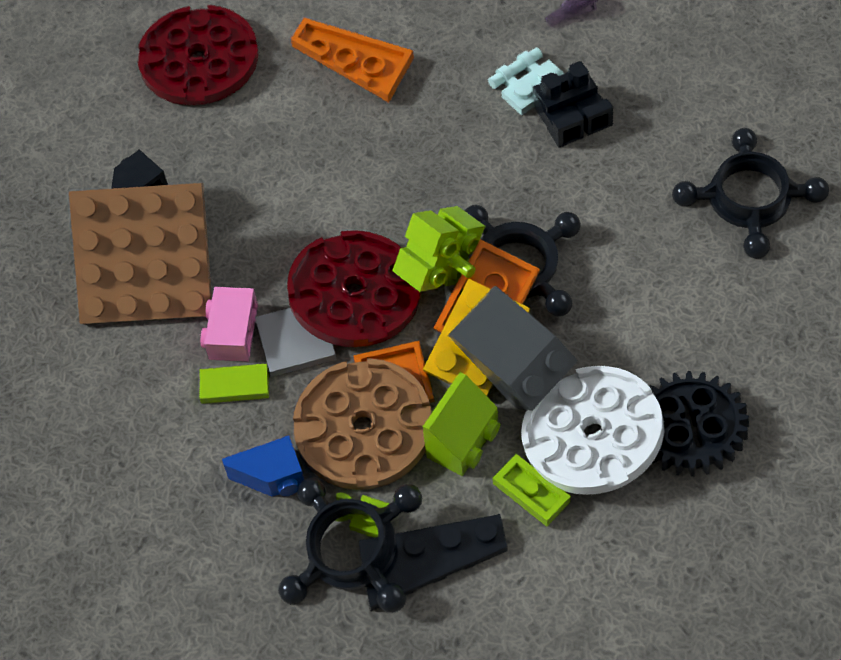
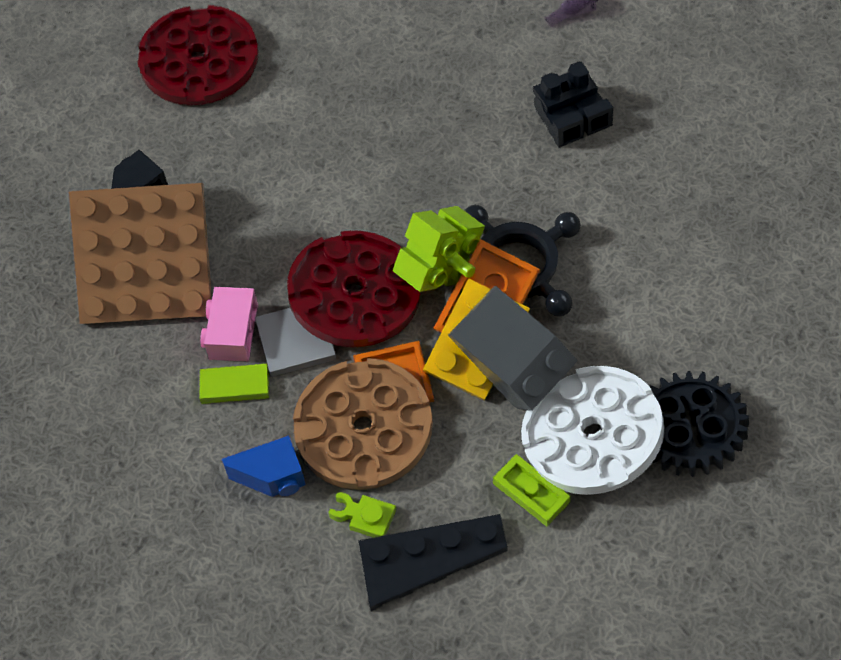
(359, 58): orange wing -> none
(390, 596): black piece -> none
(460, 426): lime slope -> none
(520, 92): light aqua plate -> none
(754, 218): black piece -> none

